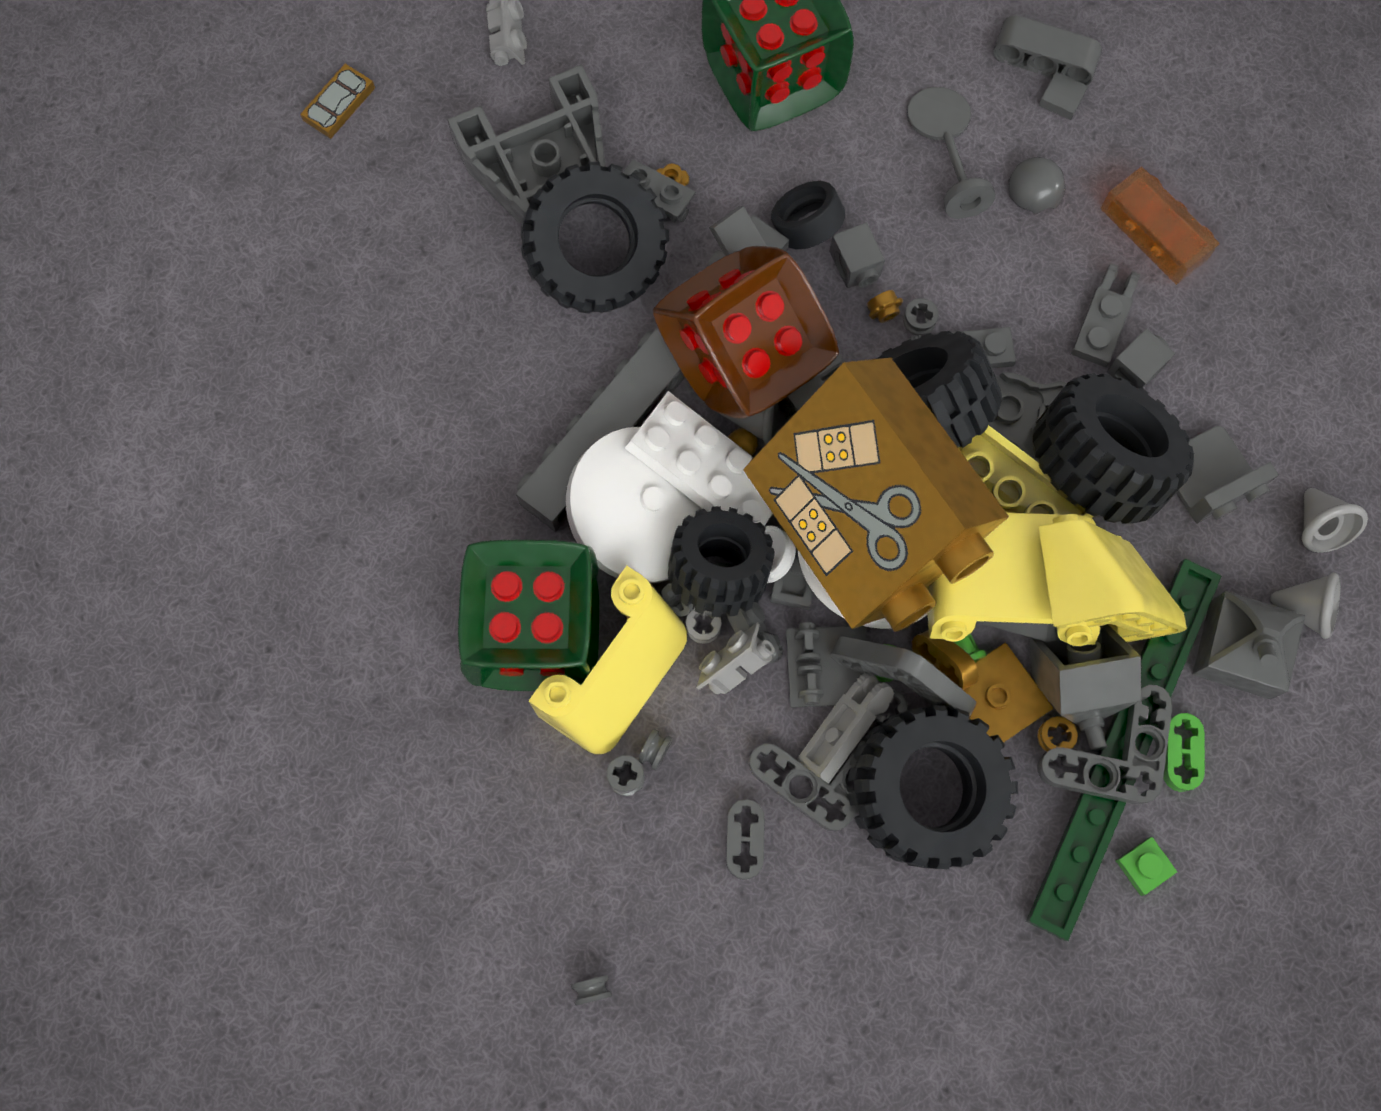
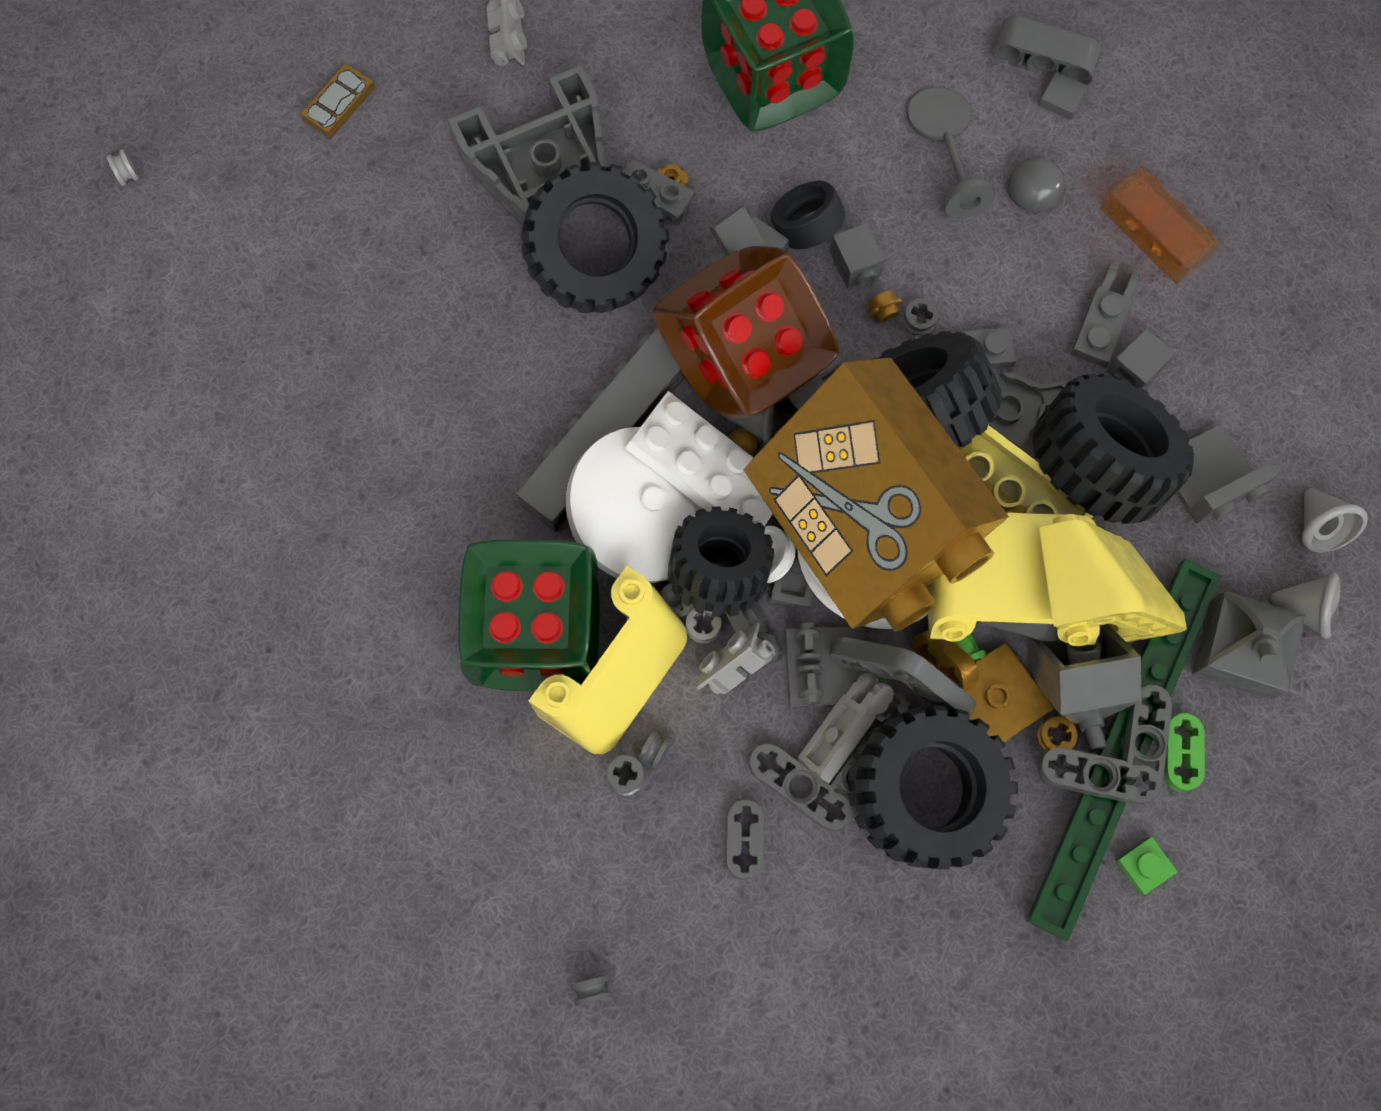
(122, 167): none -> light grey bush

